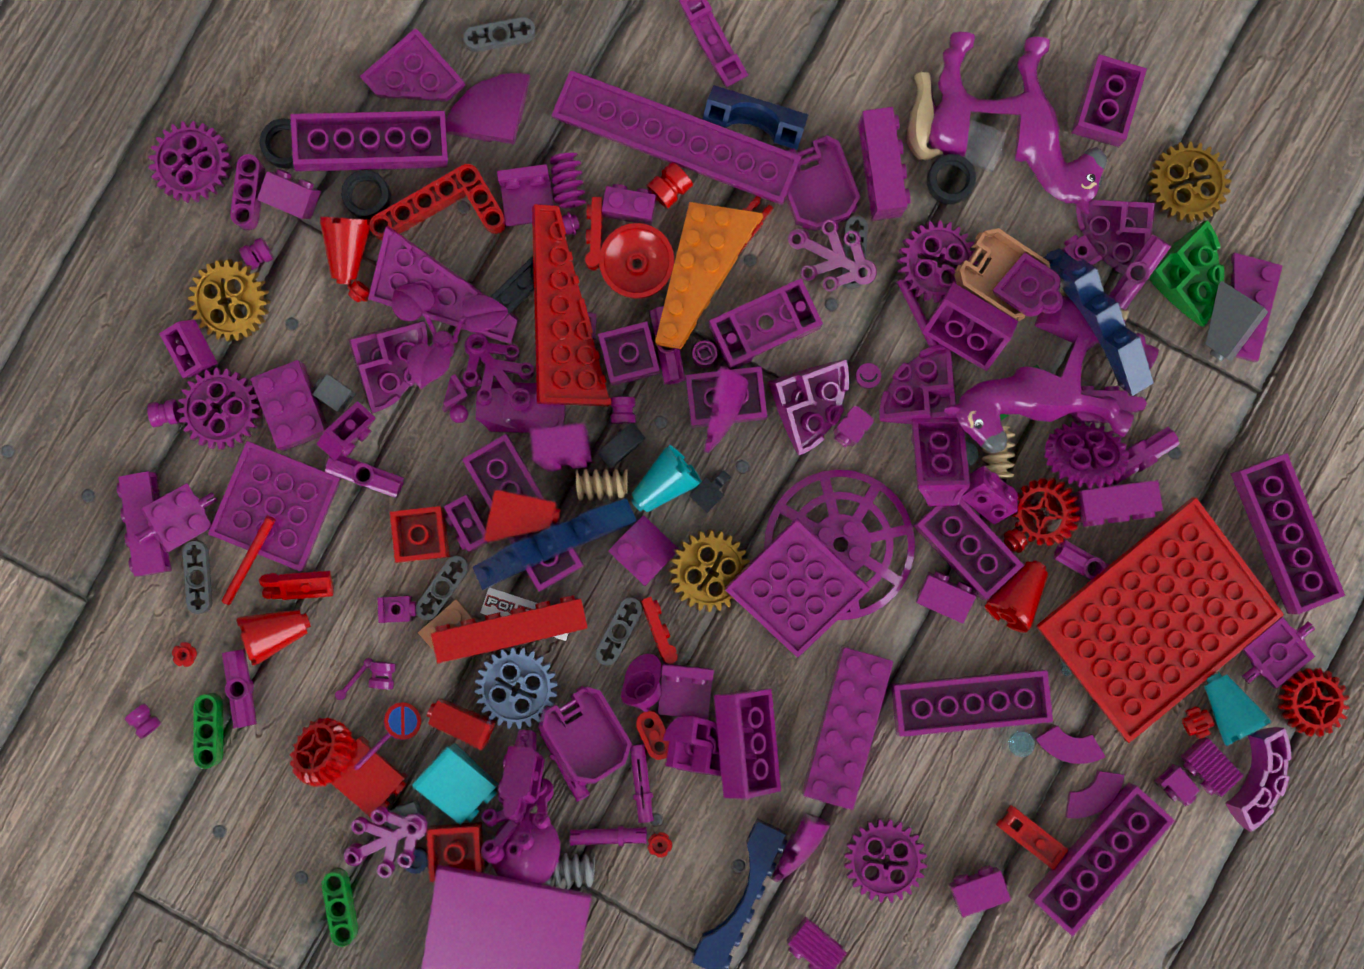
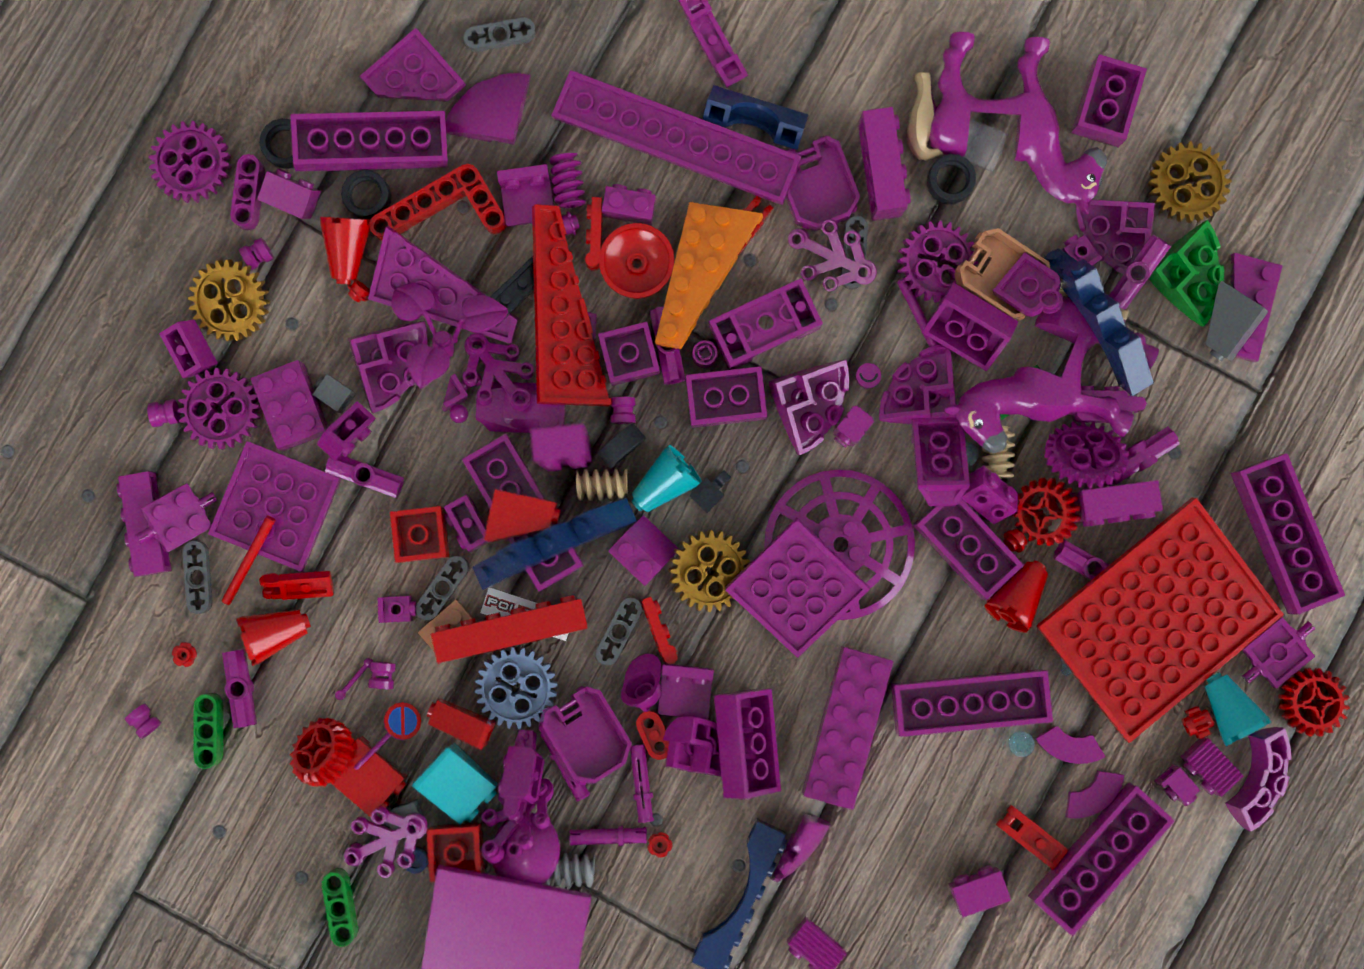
(669, 185): red wheel -> none
(727, 403): magenta brick -> none
(881, 882): magenta gear -> none
(946, 597): magenta brick -> none

